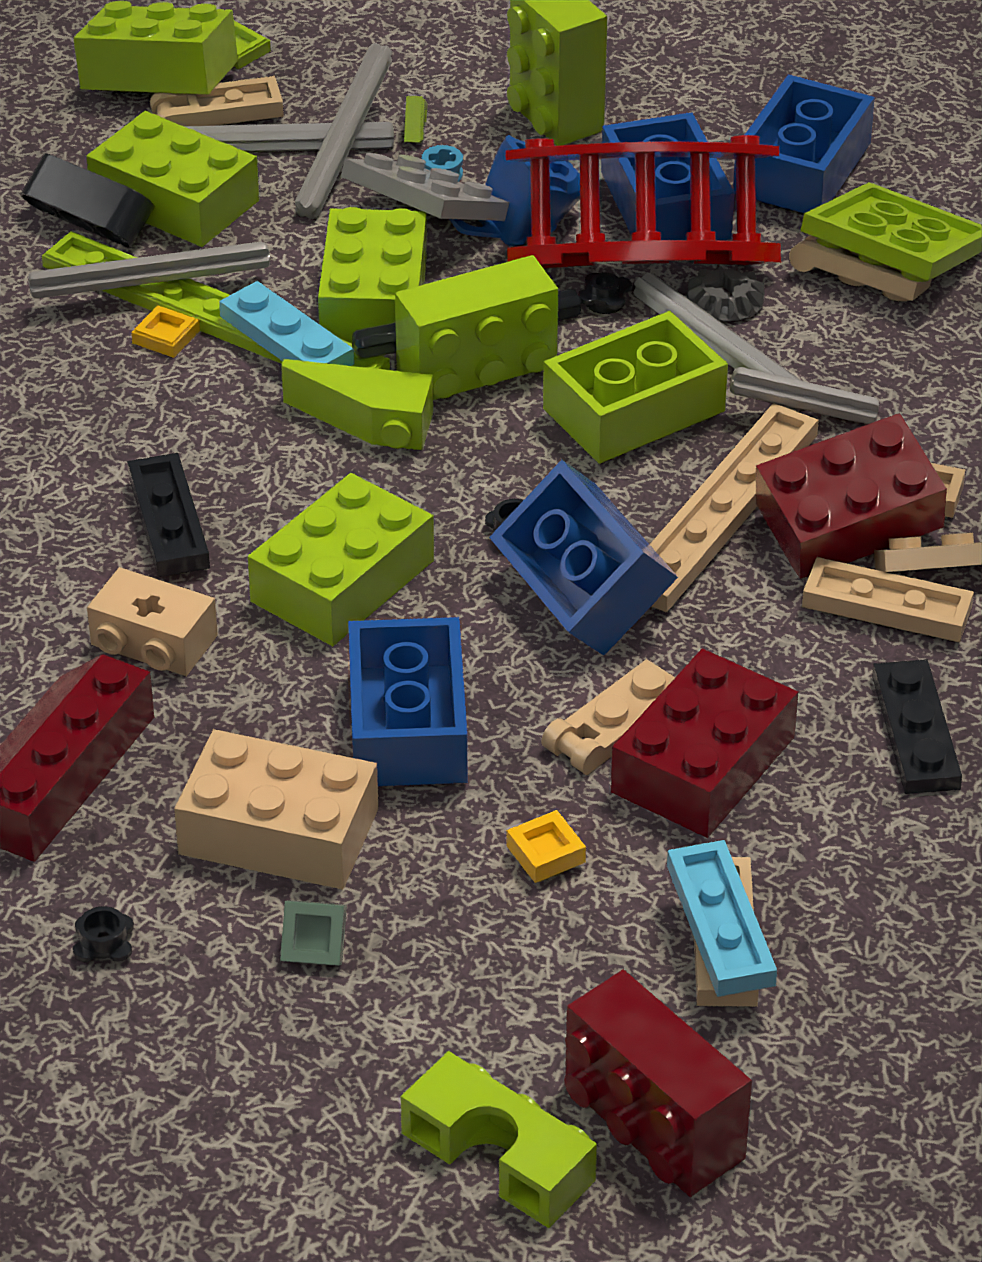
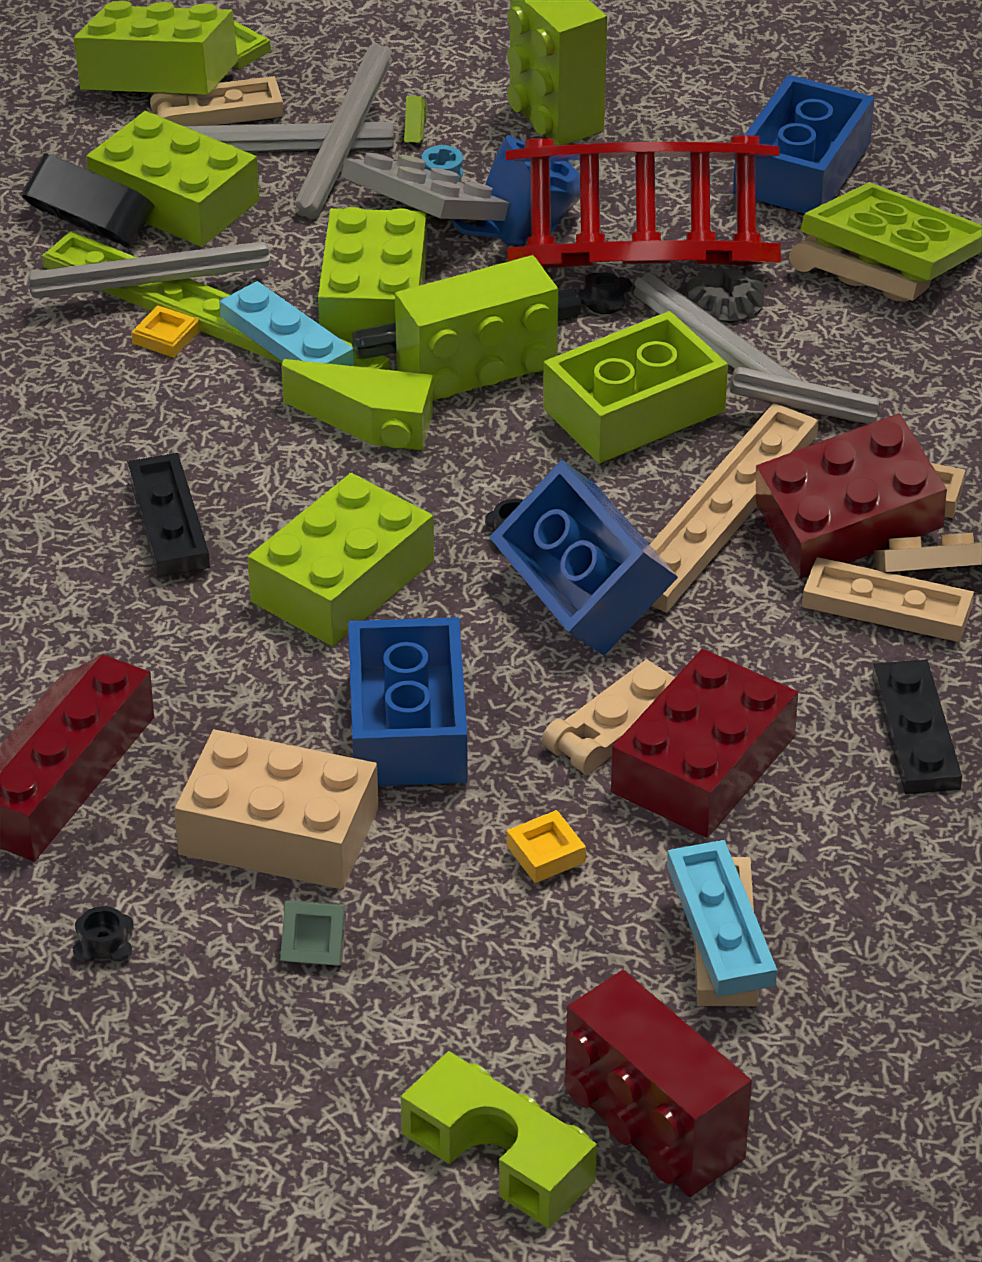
(152, 621): tan brick -> none
(671, 177): blue brick -> none

